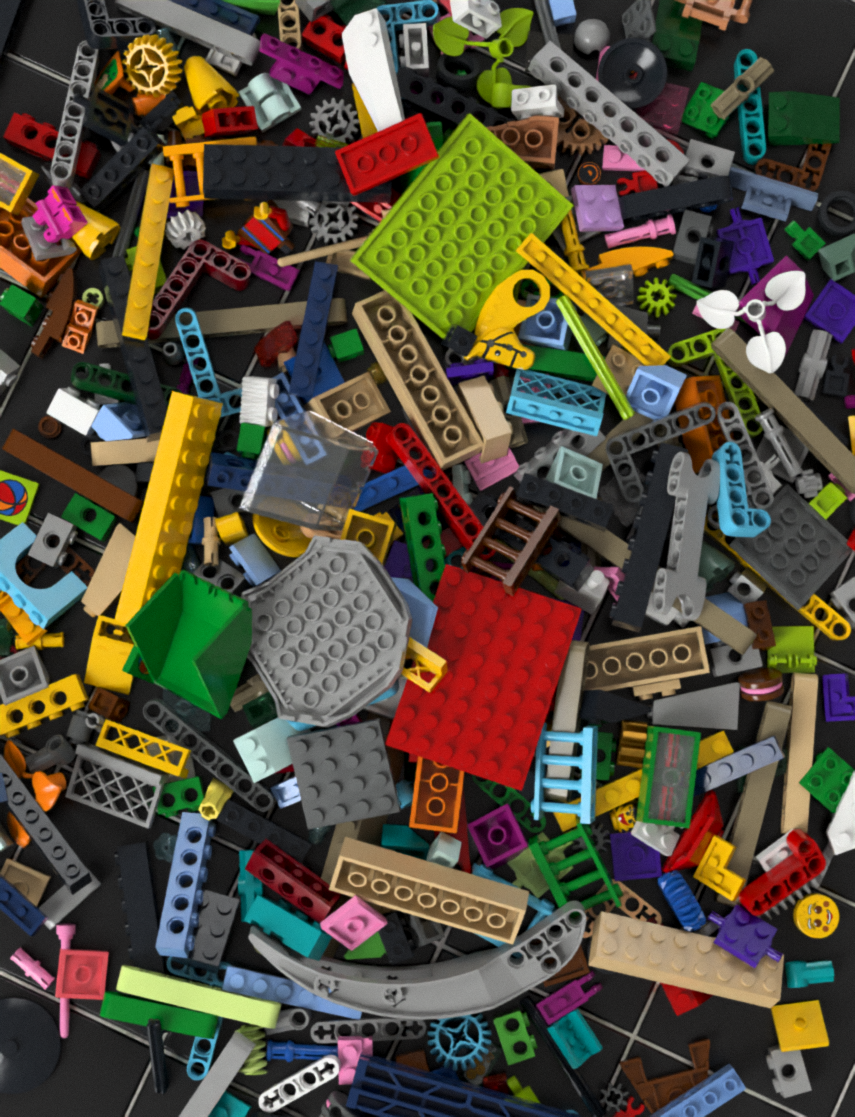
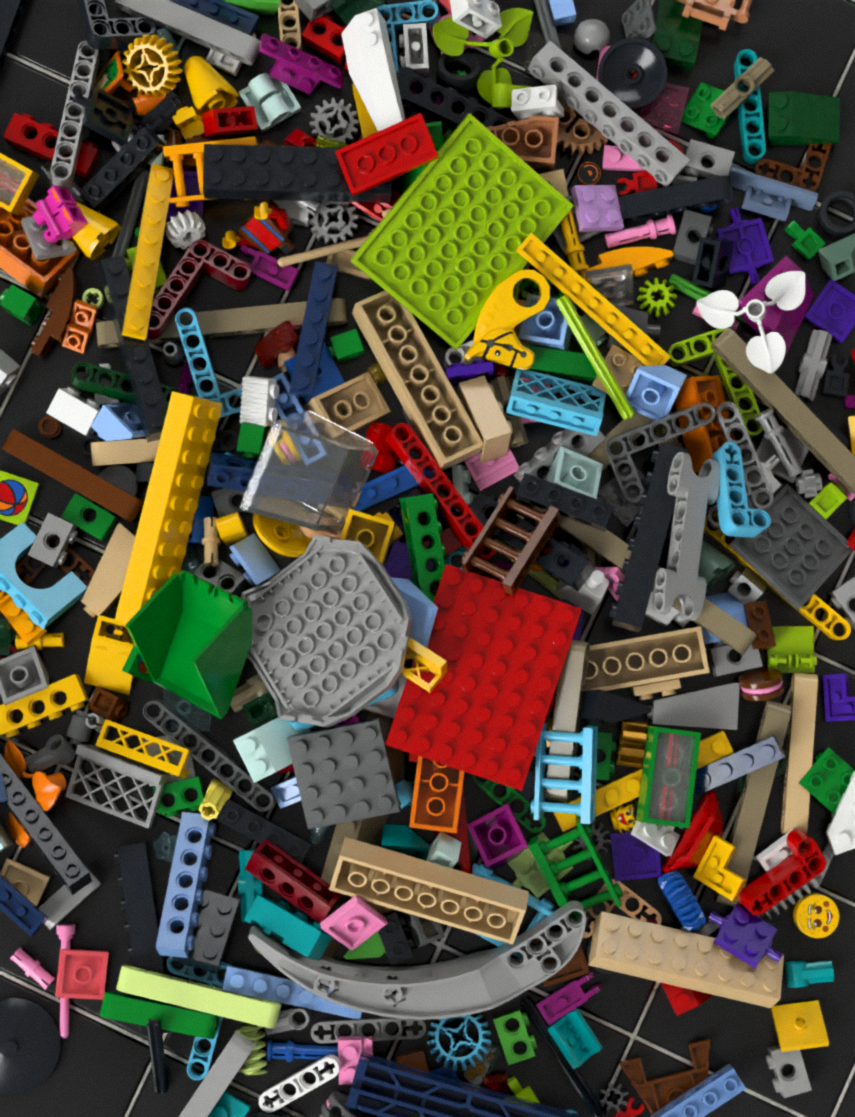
(459, 340): black brick -> none

